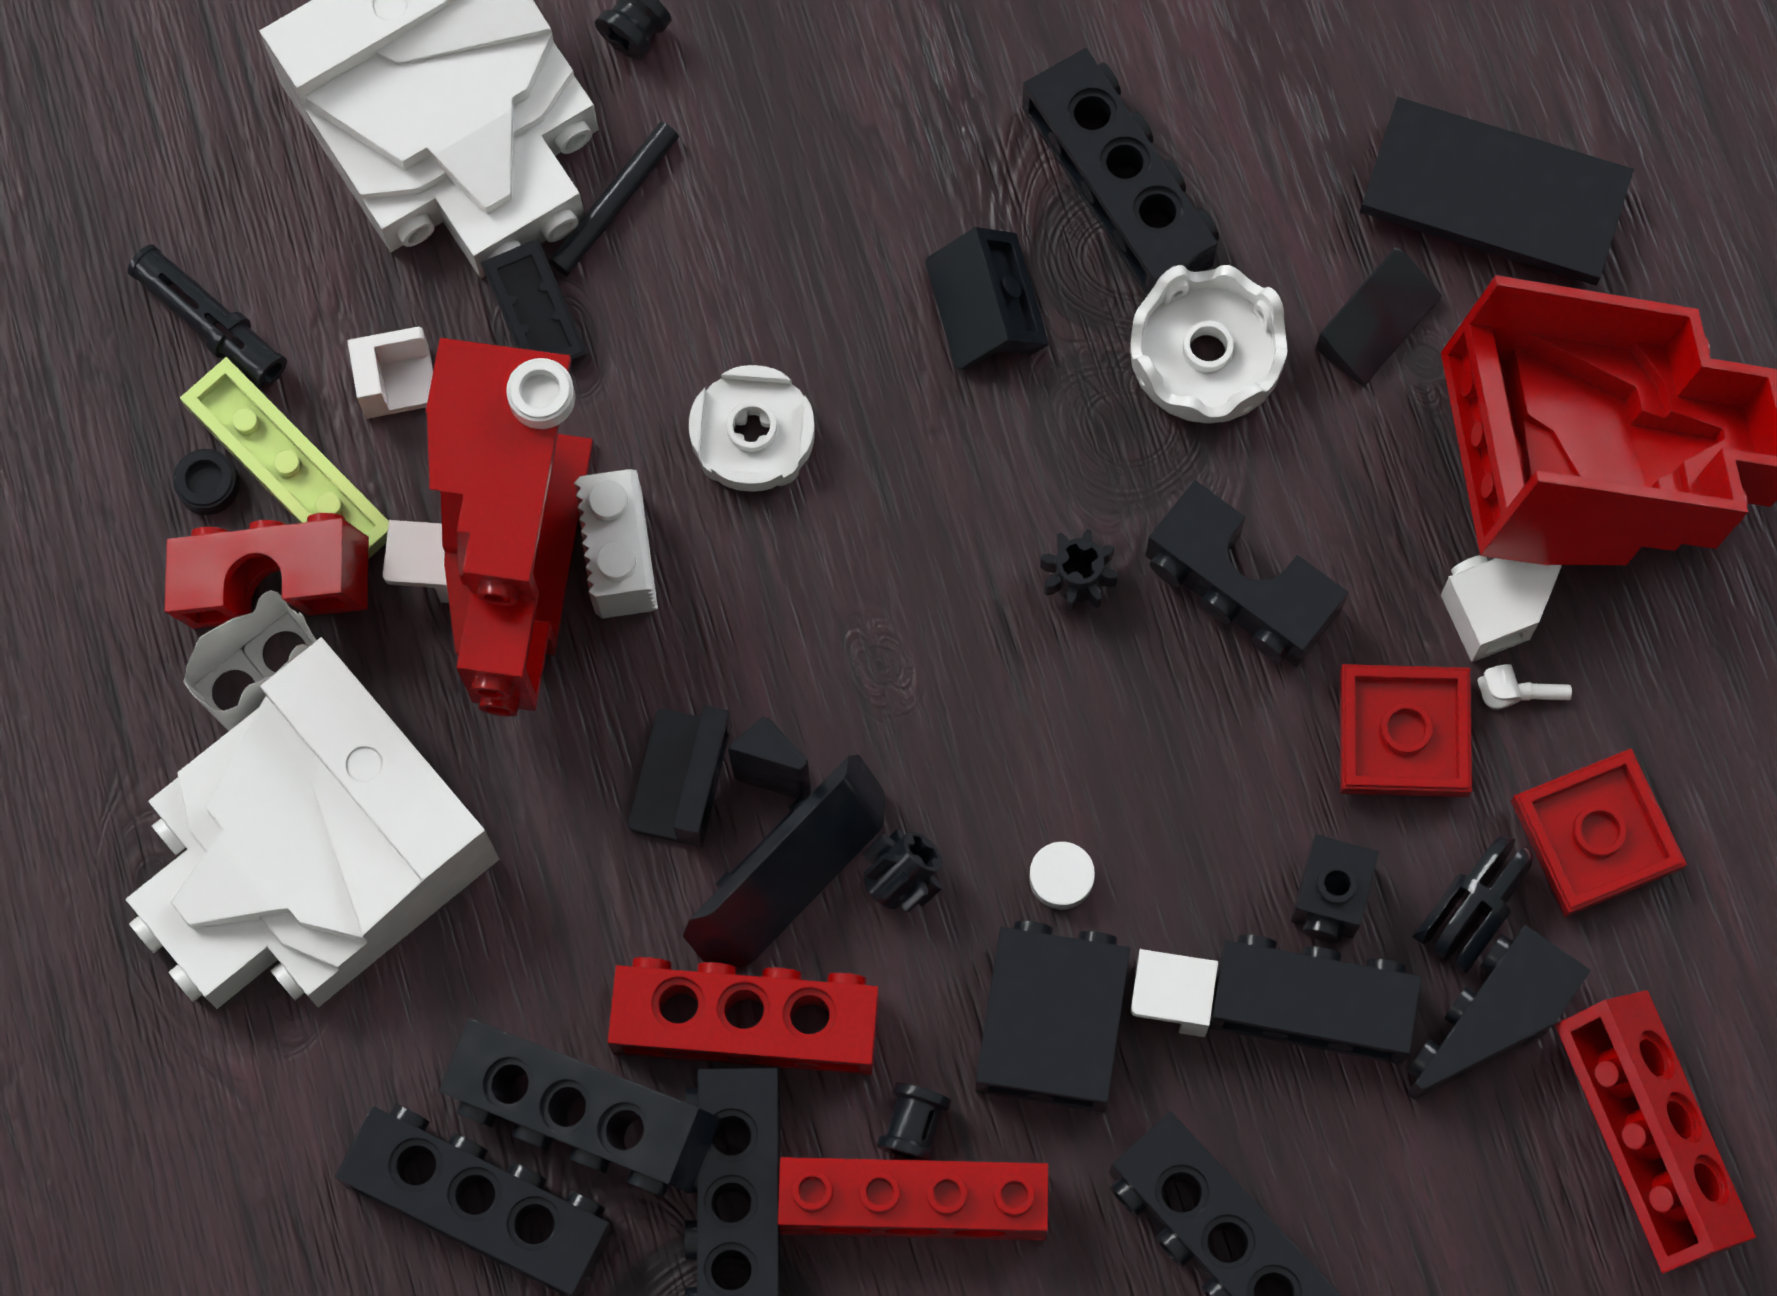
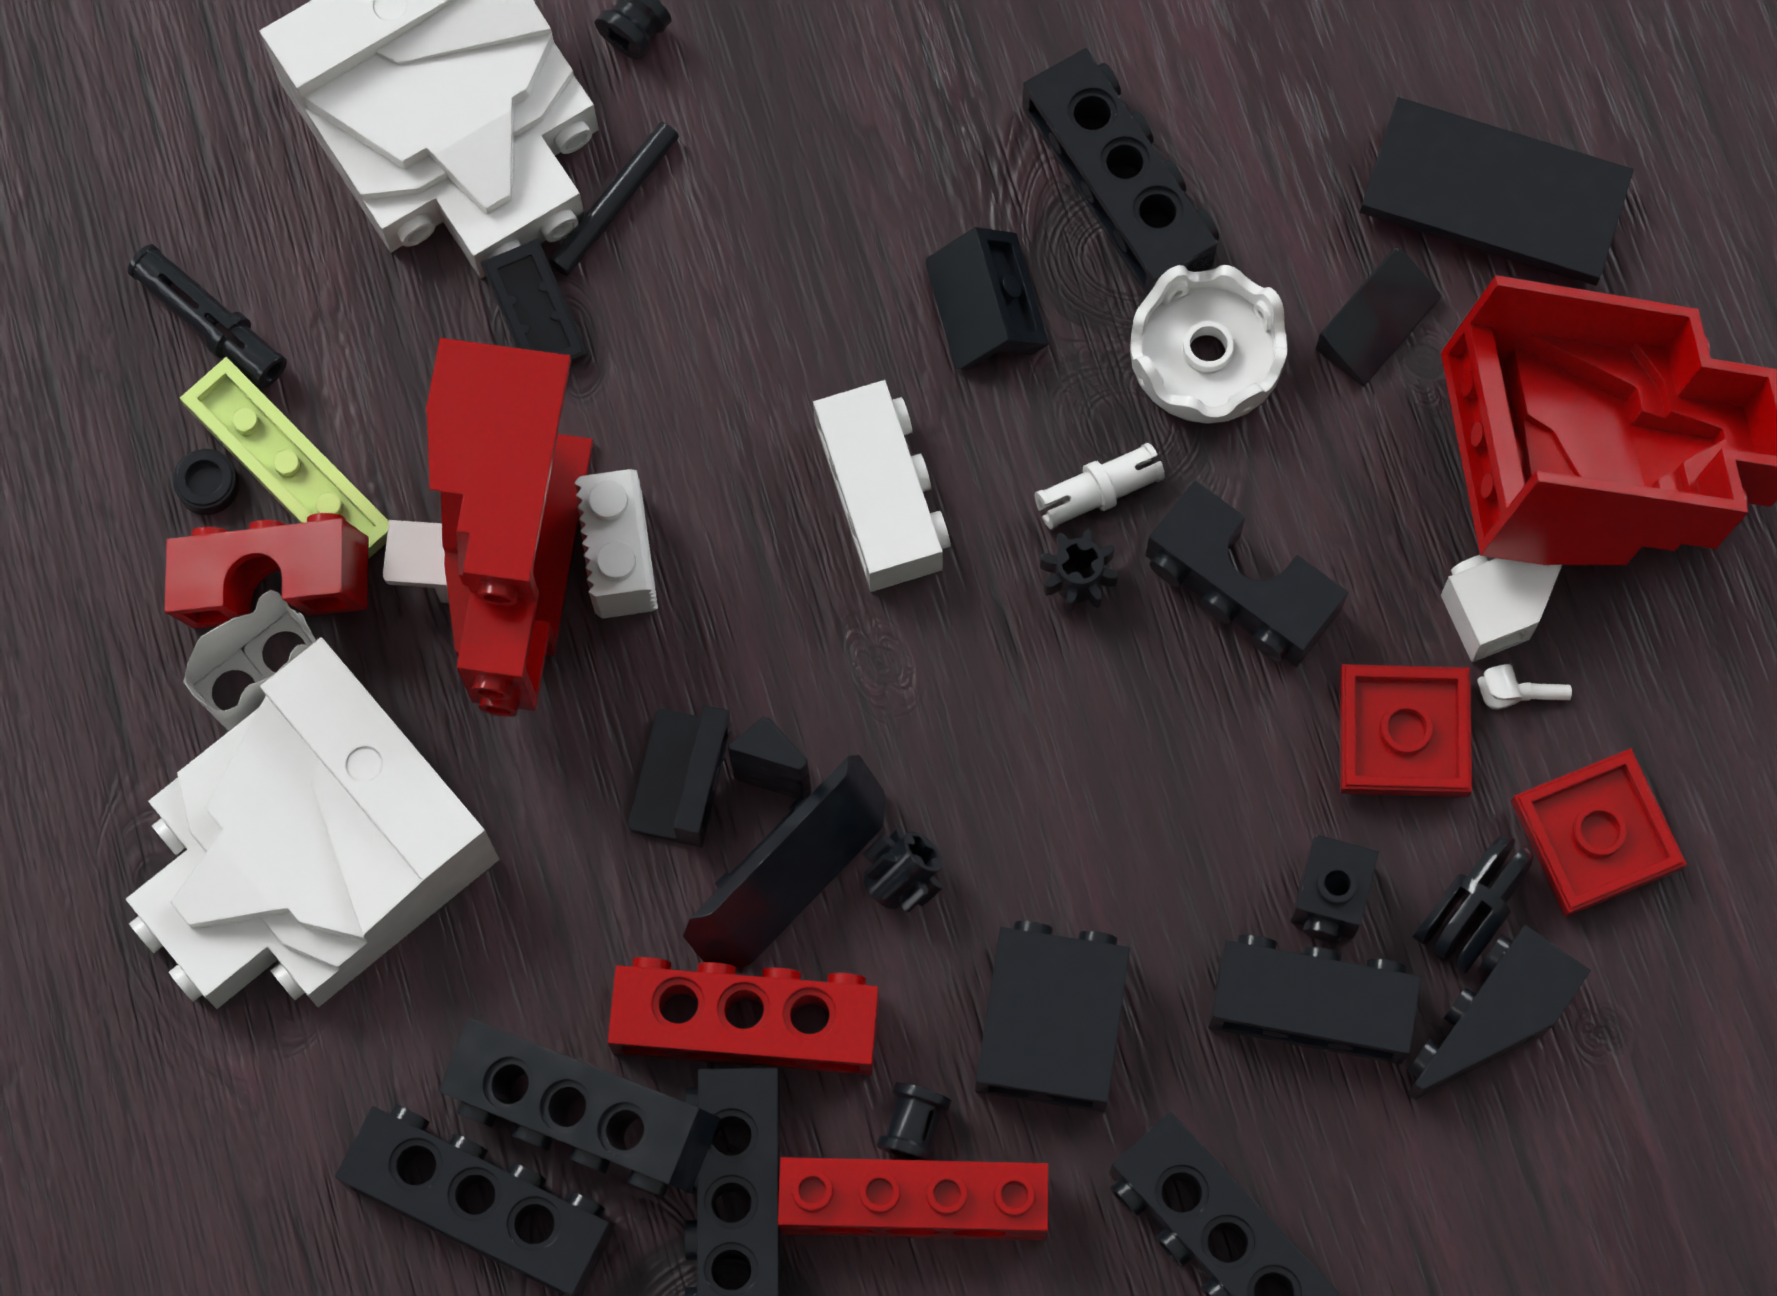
(391, 371): white panel -> none
(540, 393): white tile -> none
(773, 457): white plate -> none
(881, 485): none -> white brick
(1061, 875): white tile -> none
(1099, 485): none -> white pin
(1174, 990): white panel -> none
(1655, 1130): red brick -> none

